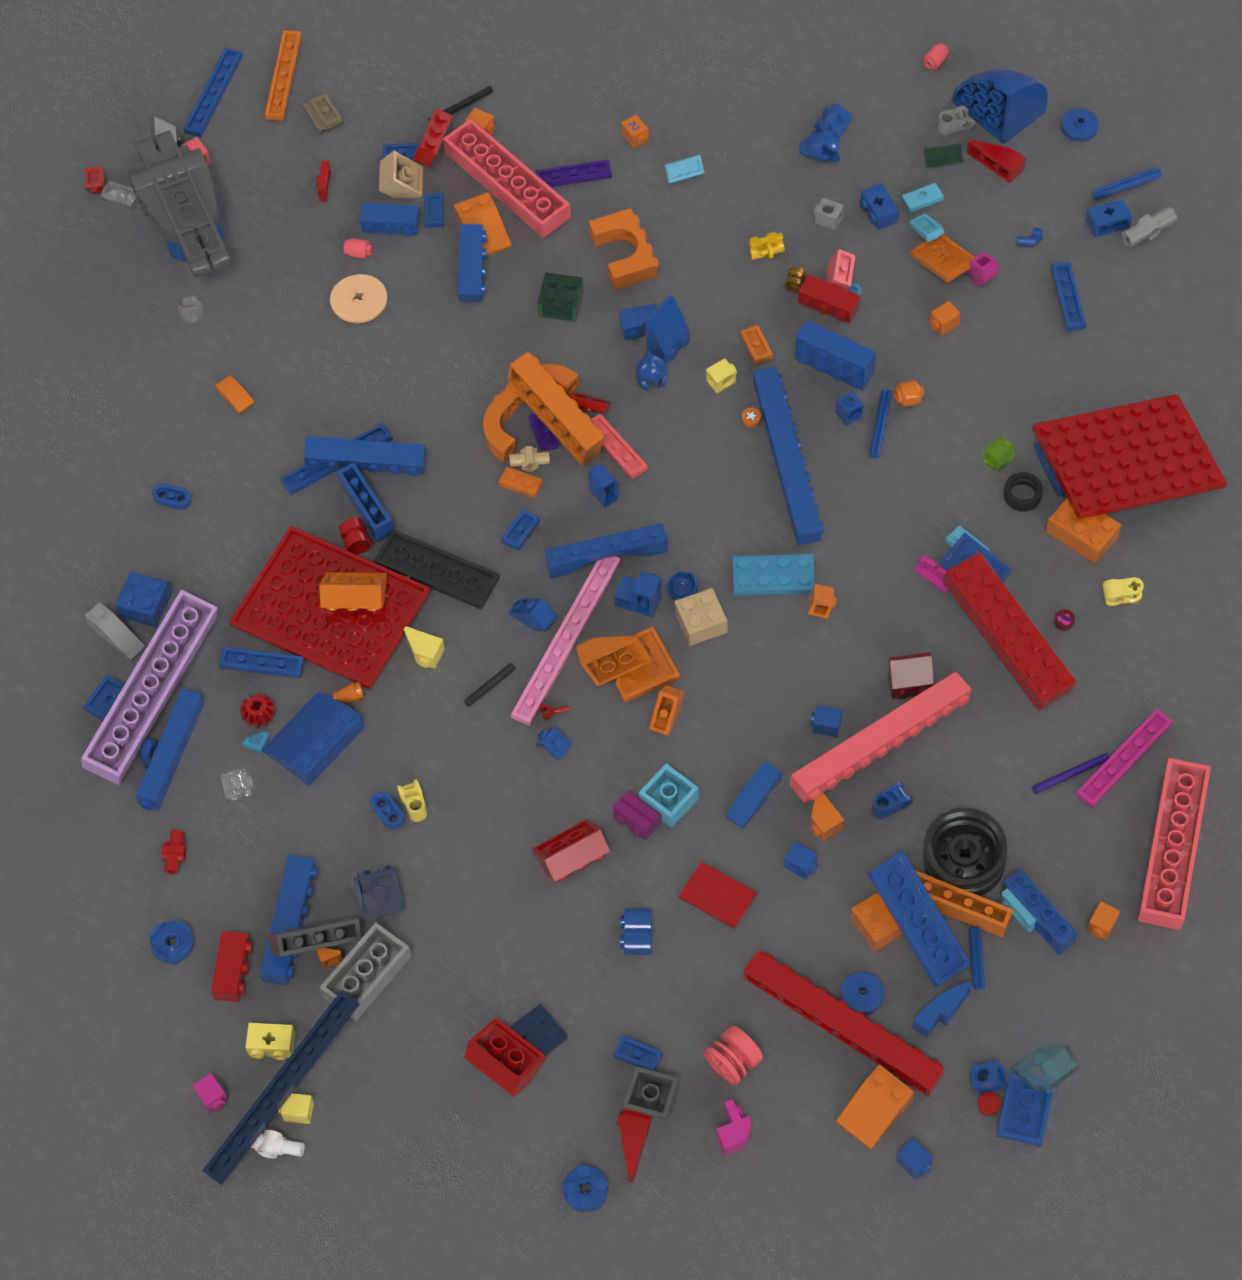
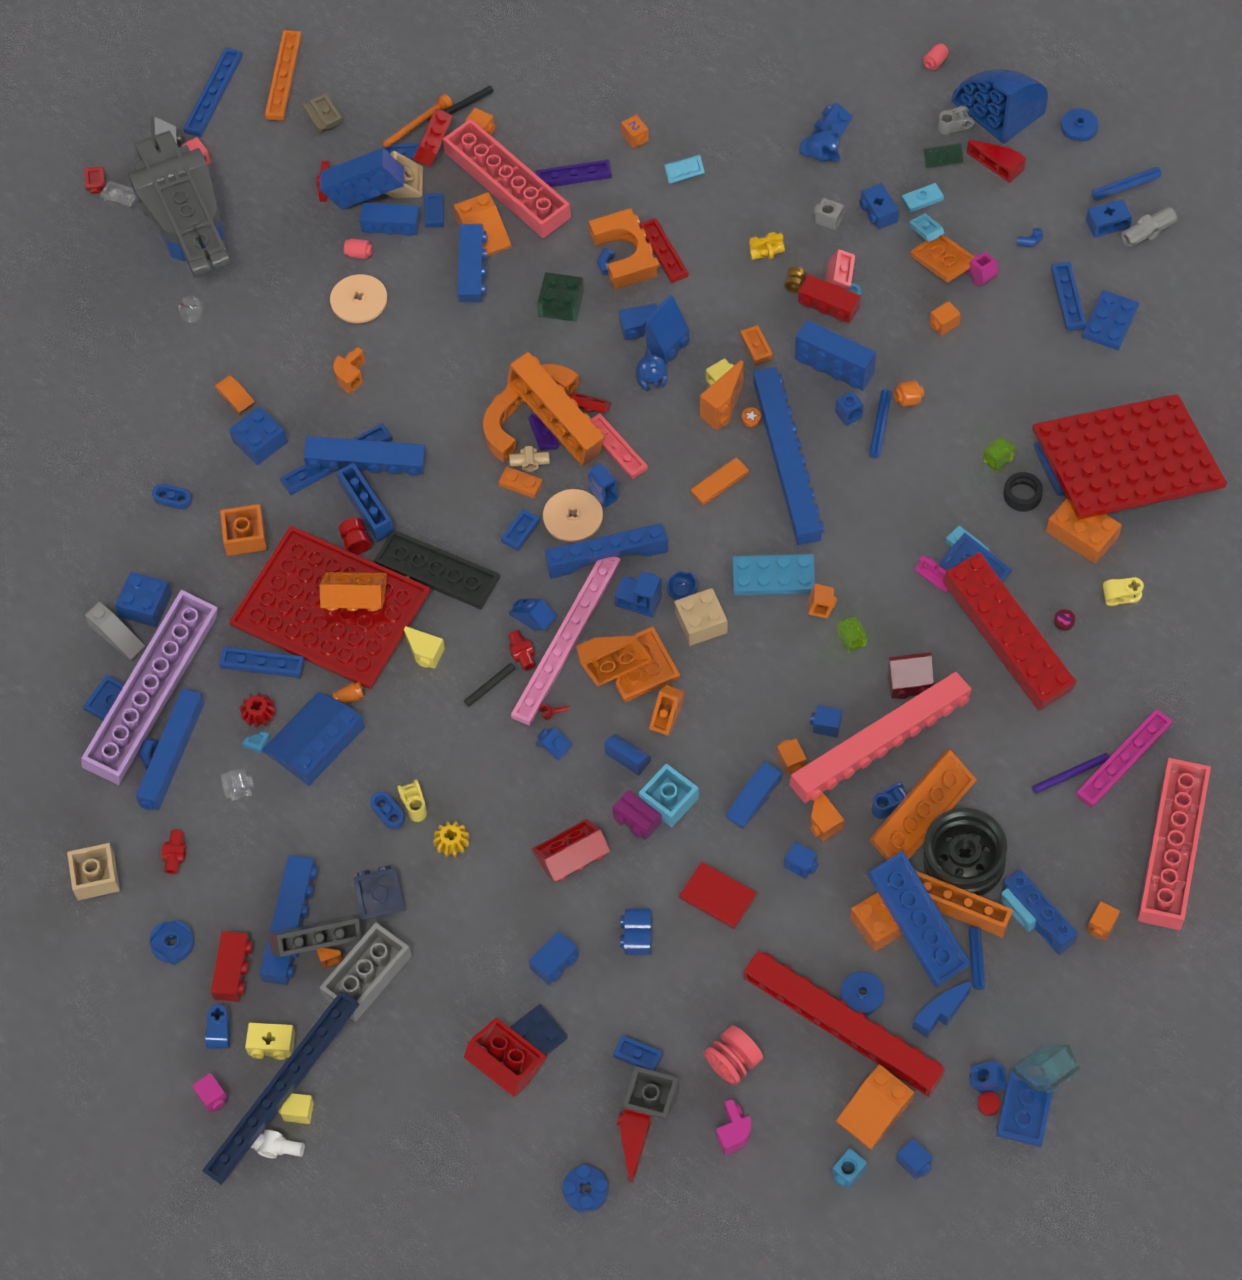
(93, 871): none -> tan brick
(217, 1030): none -> blue piece
(243, 530): none -> orange brick
(258, 435): none -> blue brick
(347, 371): none -> orange brick
(362, 178): none -> blue brick
(442, 103): none -> orange piece
(451, 846): none -> yellow gear
(521, 650): none -> red axle
(554, 958): none -> blue brick
(573, 502): none -> light nougat piece
(605, 255): none -> blue arm
(626, 754): none -> blue brick
(664, 251): none -> red tile
(719, 481): none -> orange tile
(721, 397): none -> orange slope
(791, 756): none -> orange brick
(851, 1160): none -> dark azure brick
(852, 634): none -> clear neon green brick
(932, 796): none -> orange plate
(1110, 320): none -> blue plate

